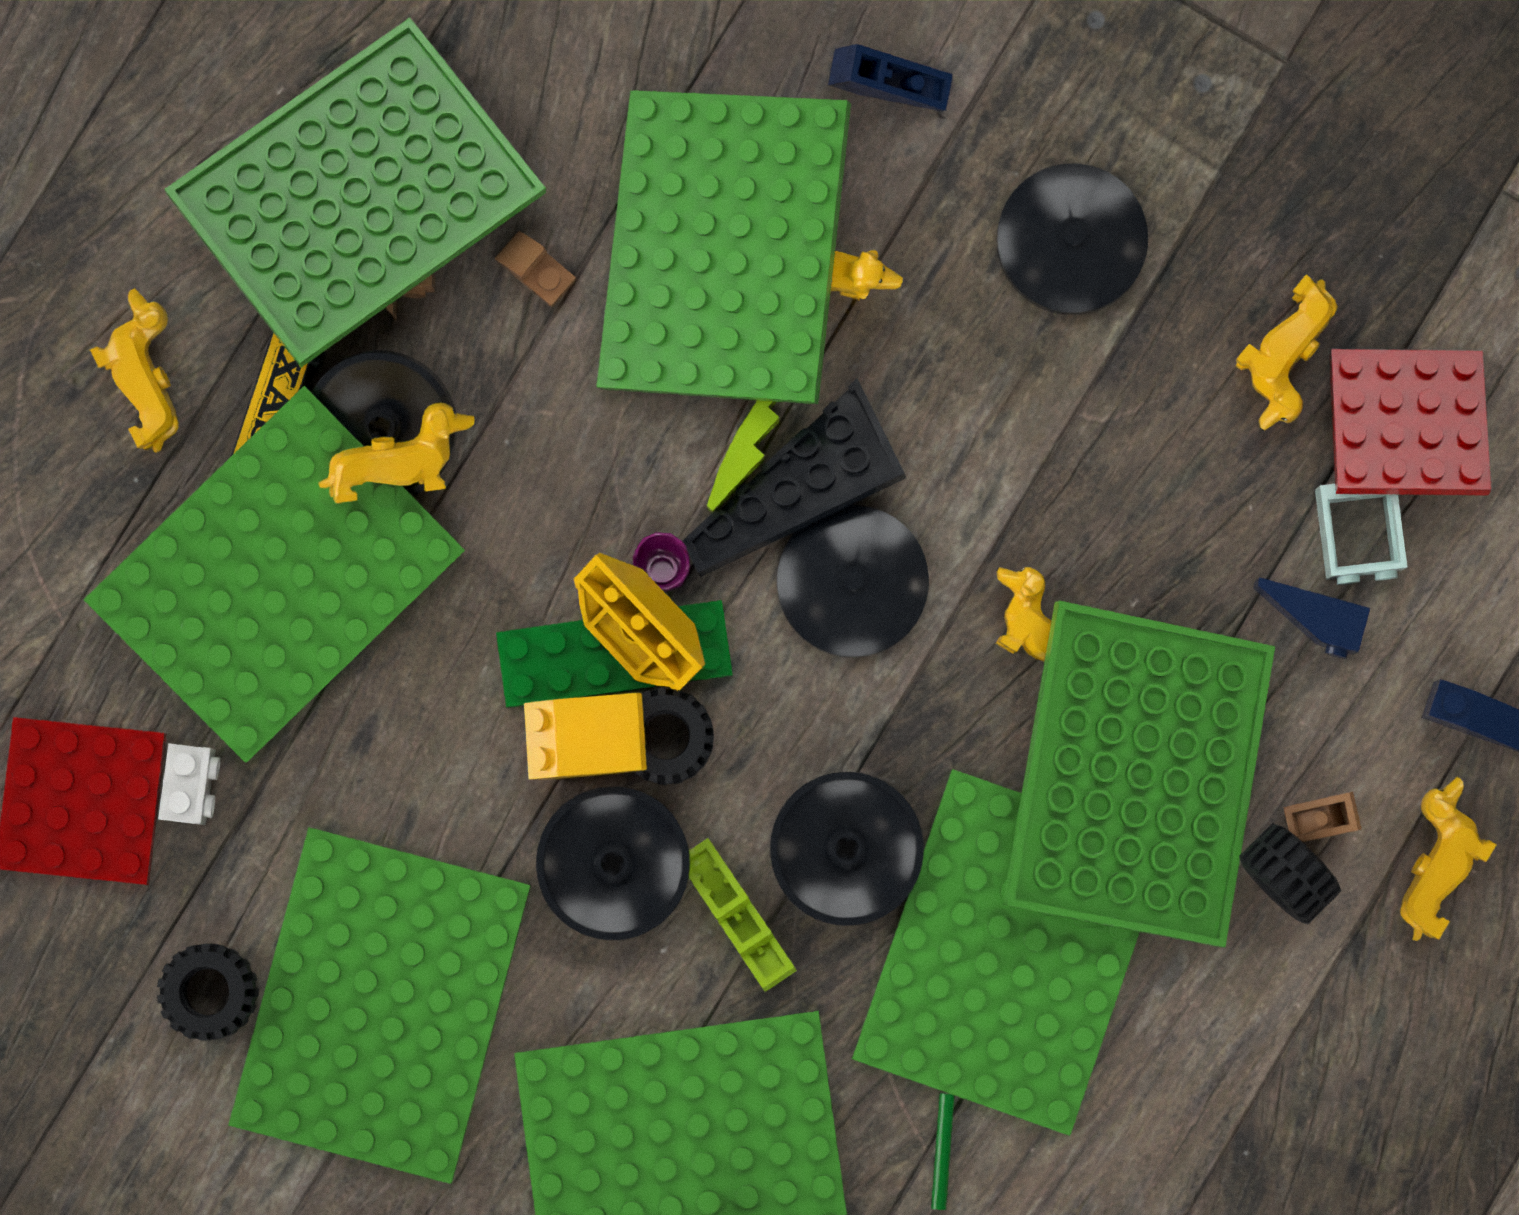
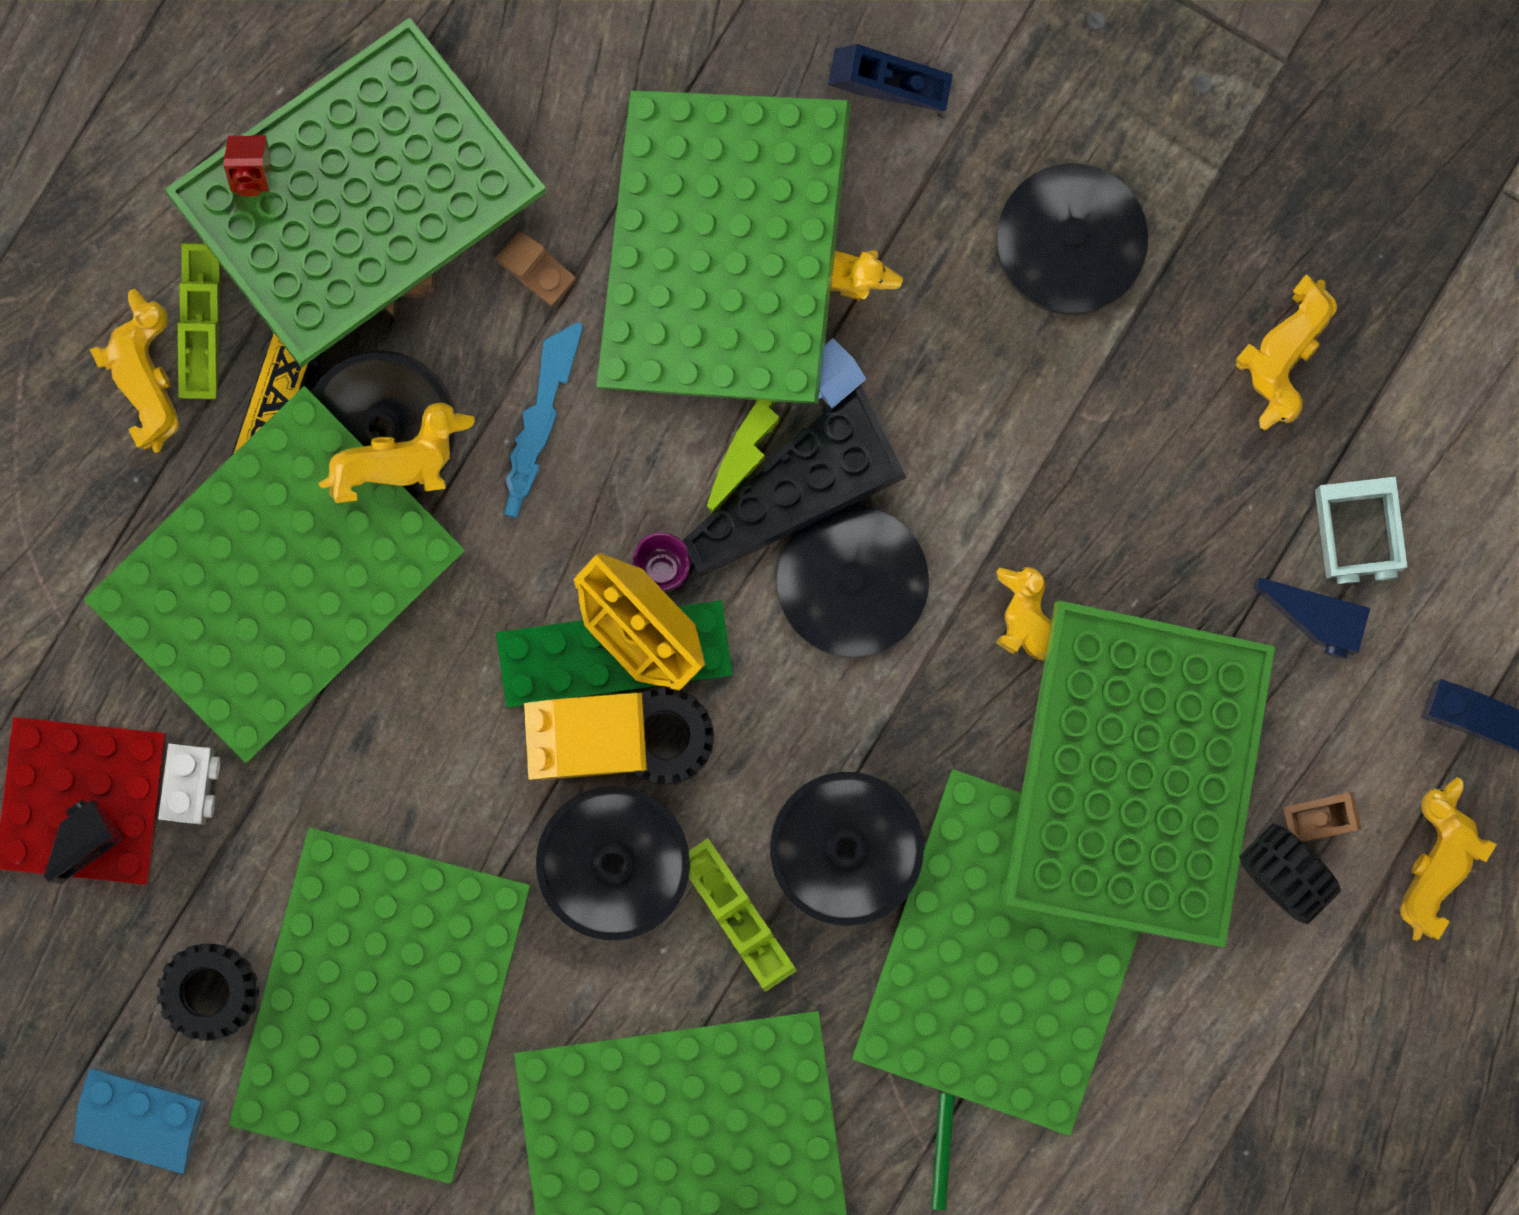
(81, 840): none -> black slope
(138, 1119): none -> dark azure slope
(199, 323): none -> lime slope
(247, 164): none -> red slope
(539, 419): none -> dark azure sword
(839, 374): none -> light blue brick
(1409, 422): plate -> none

